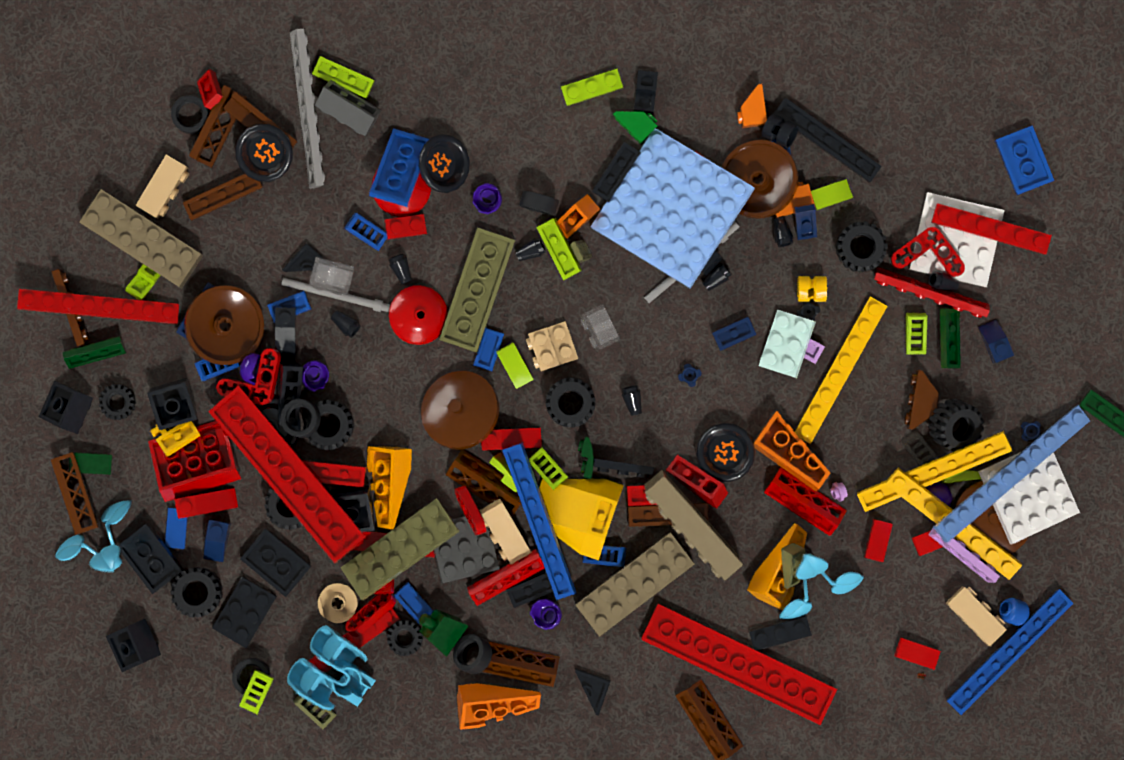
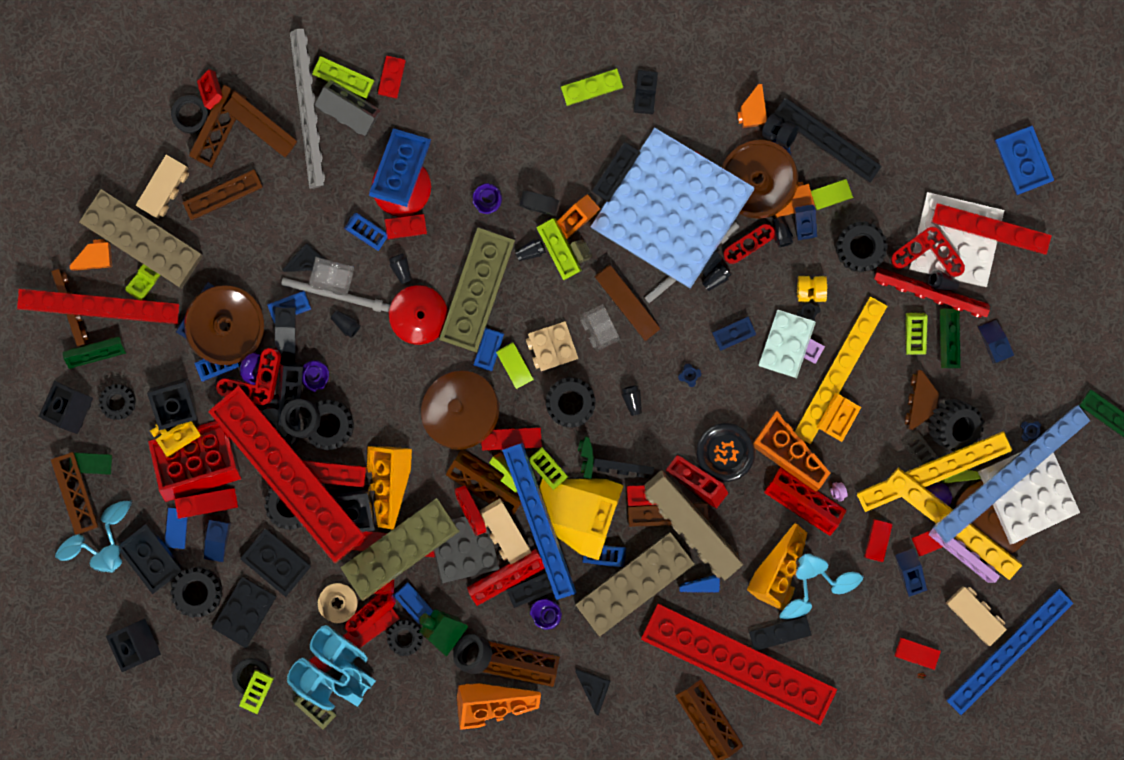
(94, 256): none -> orange slope
(264, 152): black piece -> none
(391, 77): none -> red plate
(444, 163): black piece -> none
(627, 302): none -> reddish brown slope
(636, 124): green slope -> none
(705, 584): none -> blue slope
(758, 231): none -> red beam
(791, 559): olive slope -> none
(838, 417): none -> light orange plate
(911, 572): none -> dark blue slope
(1014, 611): blue head -> none

